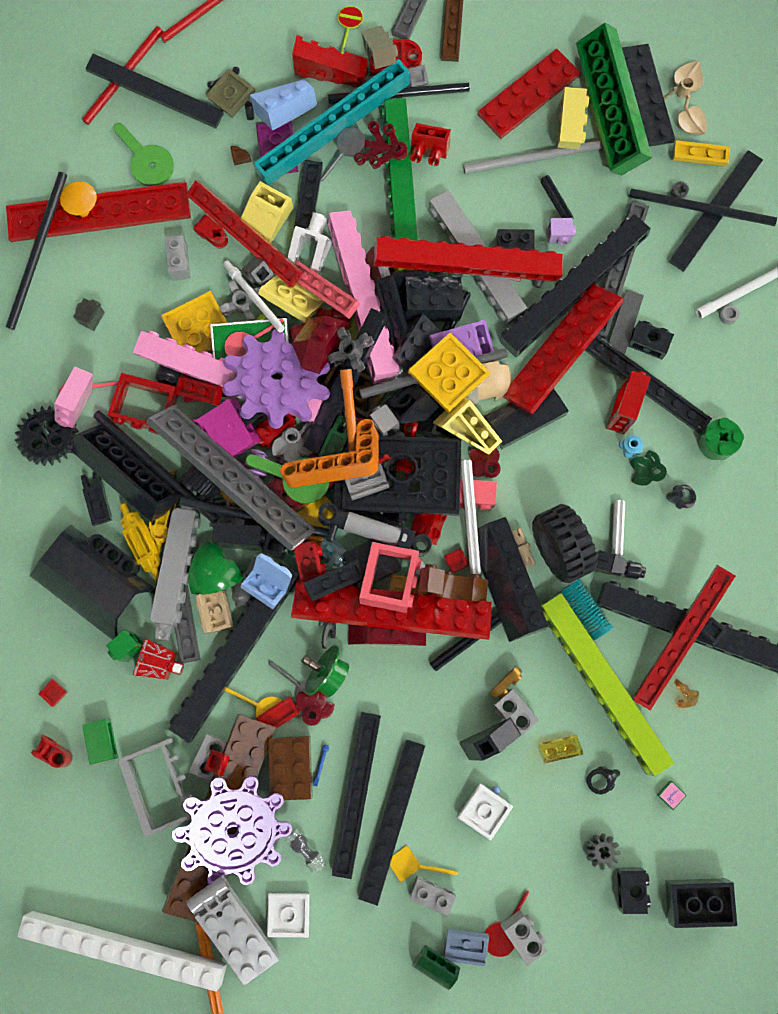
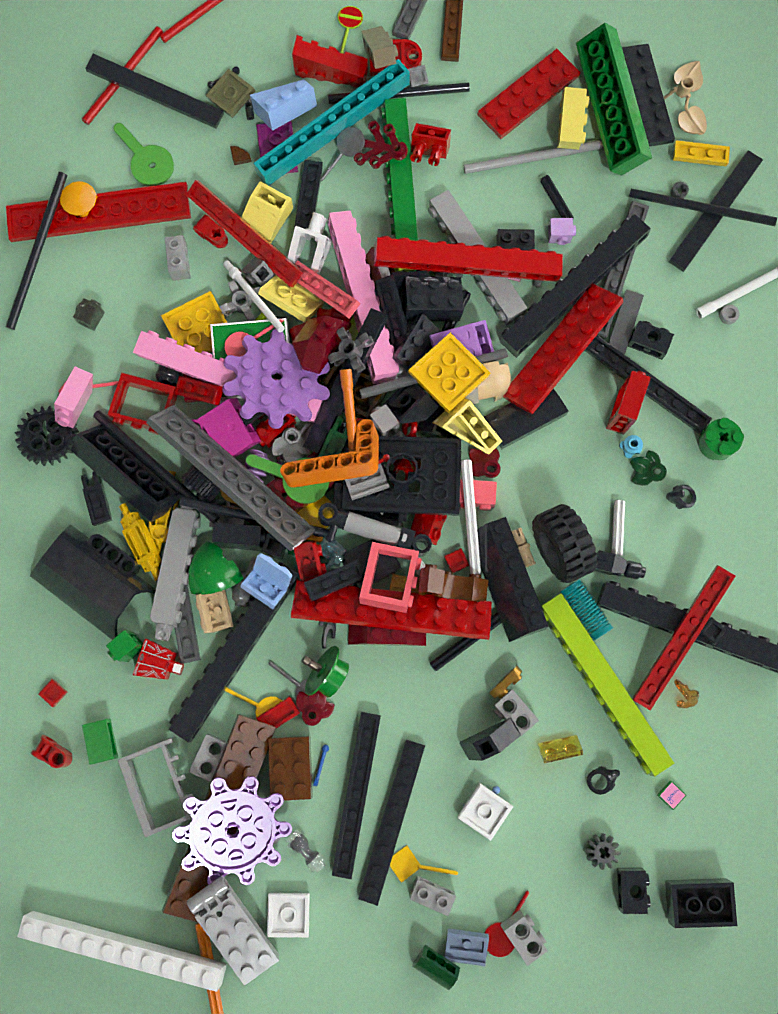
(217, 763): red tile -> none

